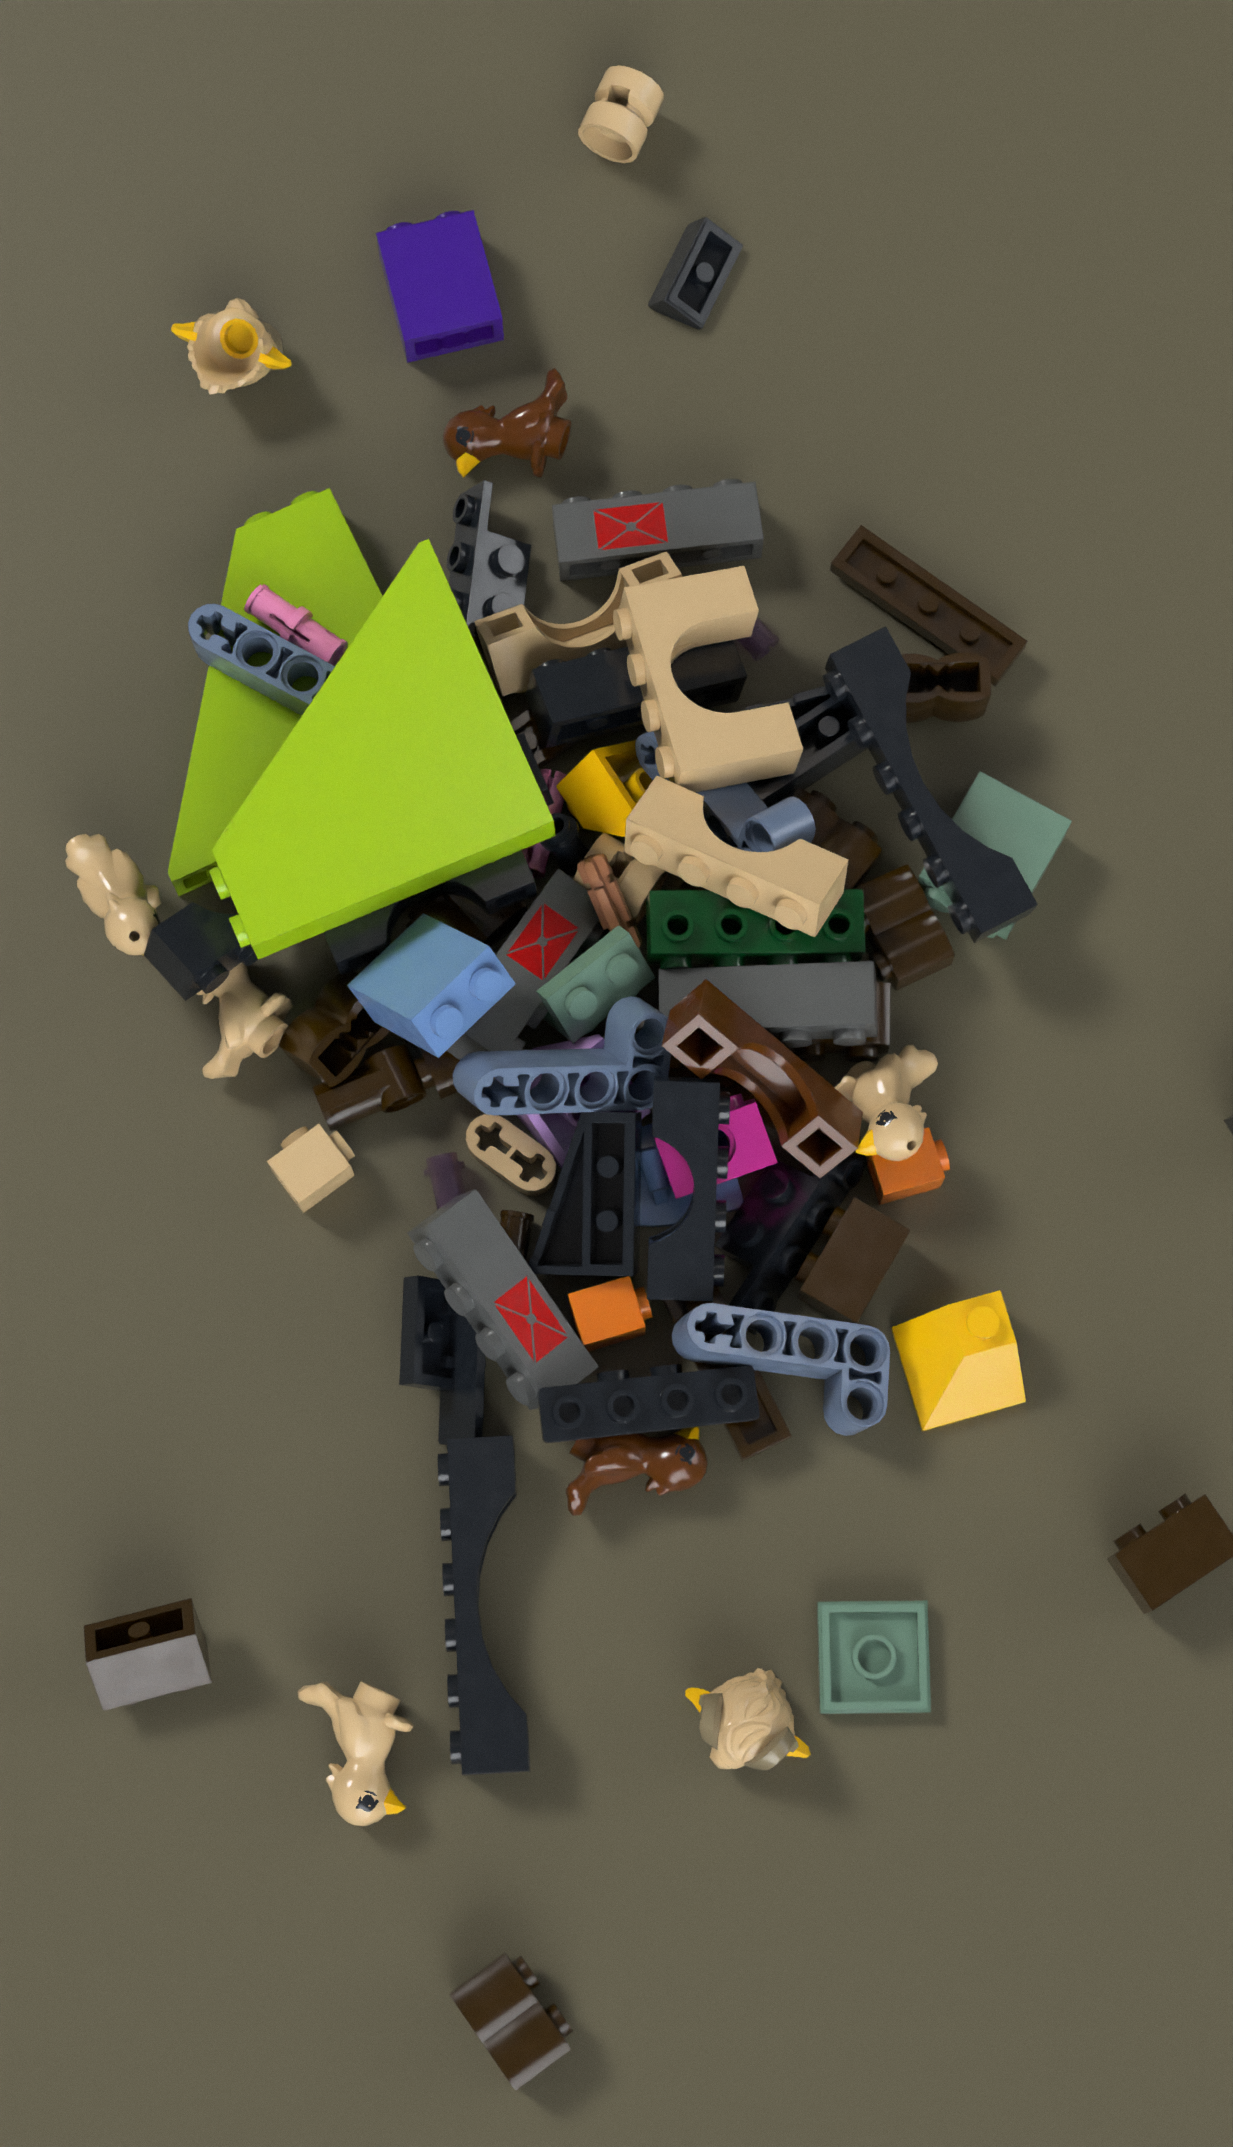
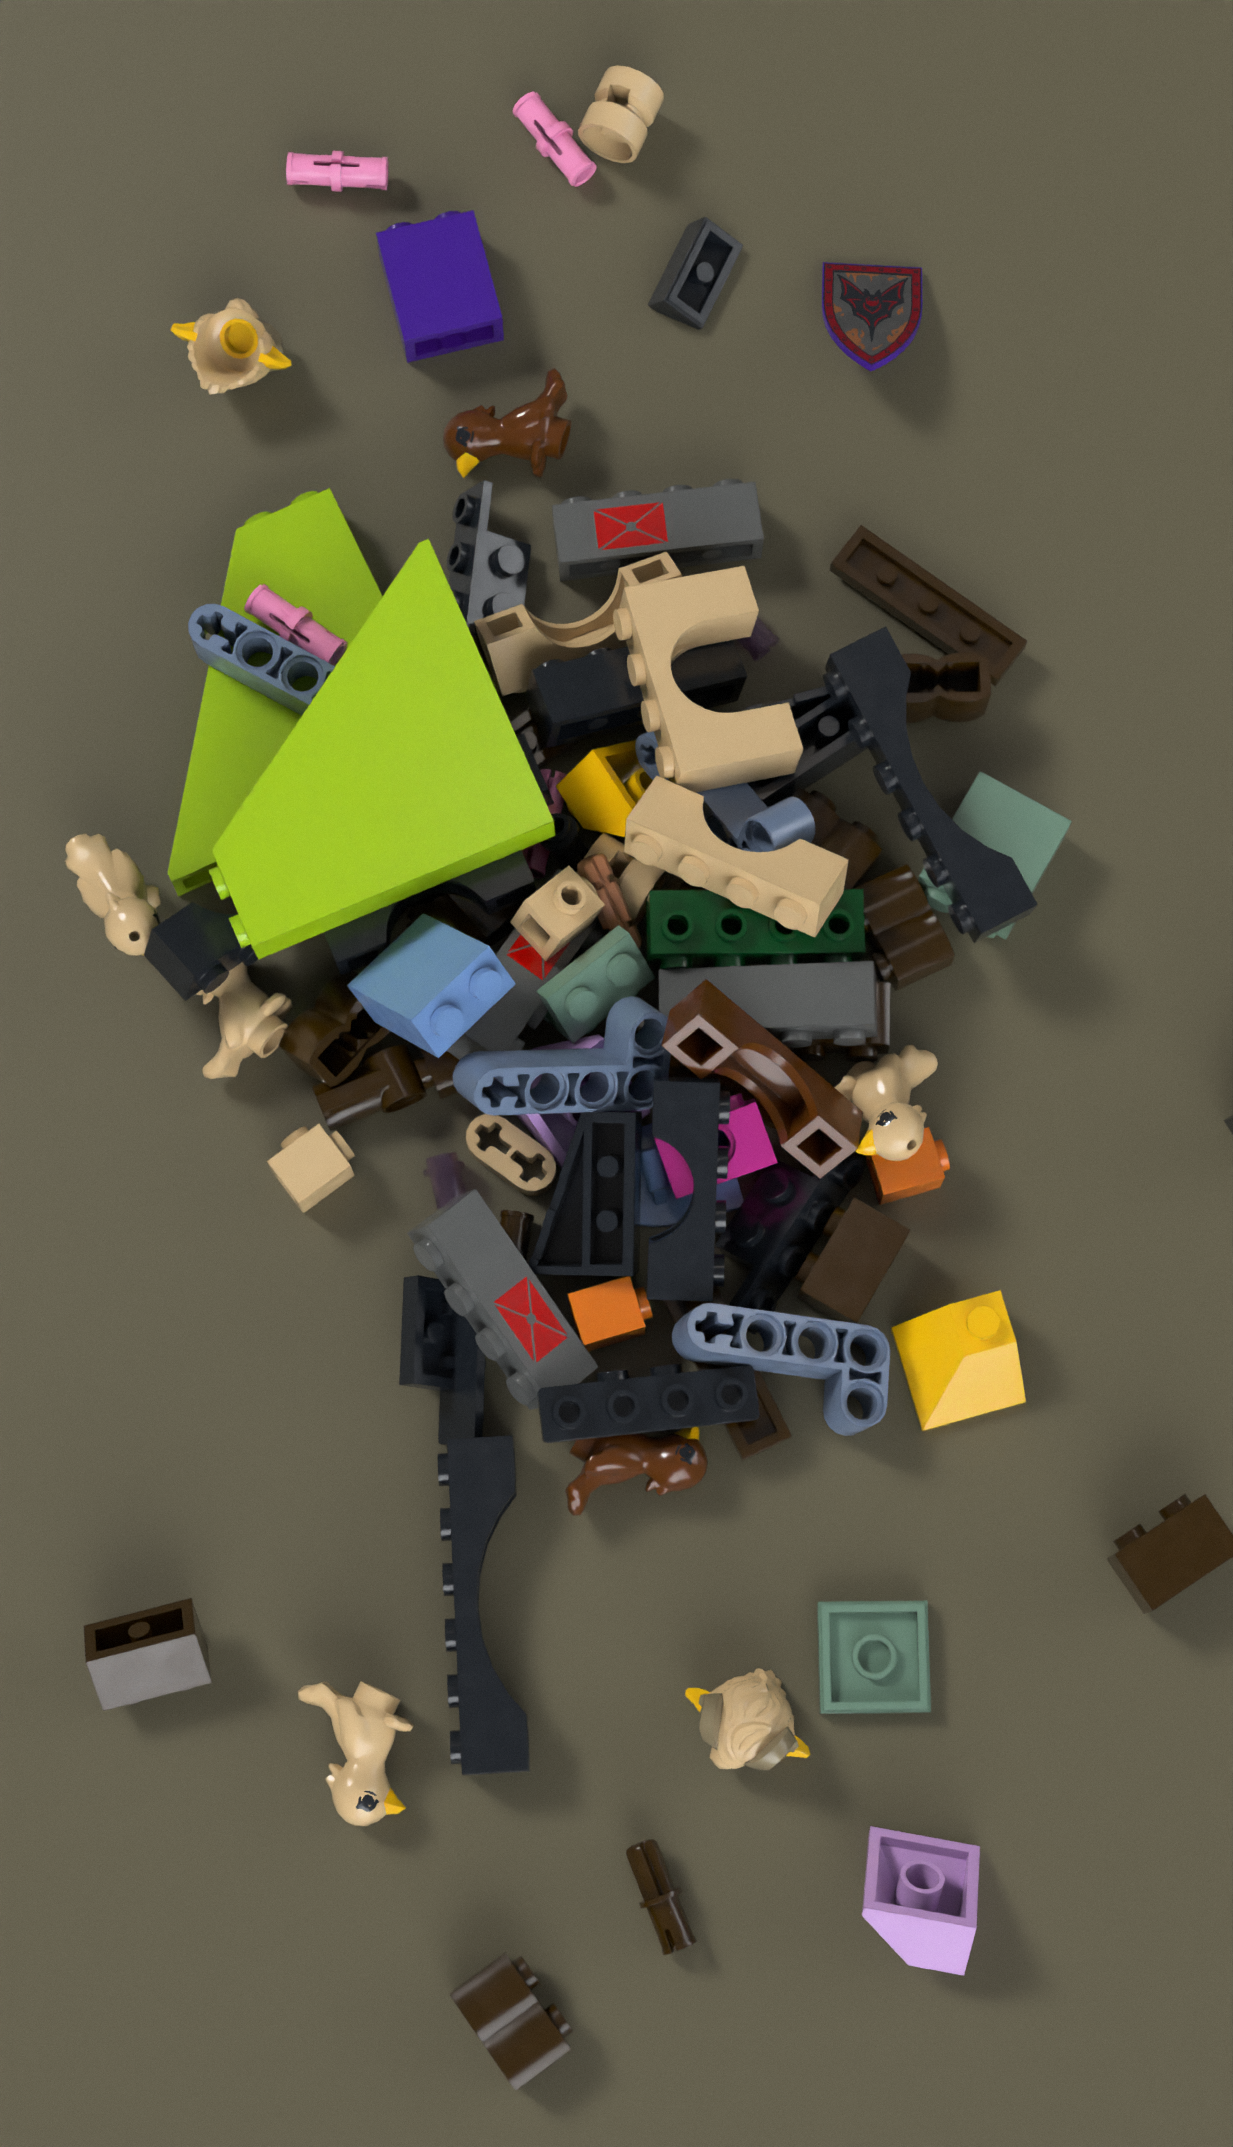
(337, 171): none -> bright pink pin
(554, 139): none -> bright pink pin
(557, 912): none -> tan brick
(660, 1896): none -> dark brown axle
(871, 310): none -> shield
(922, 1897): none -> lavender slope

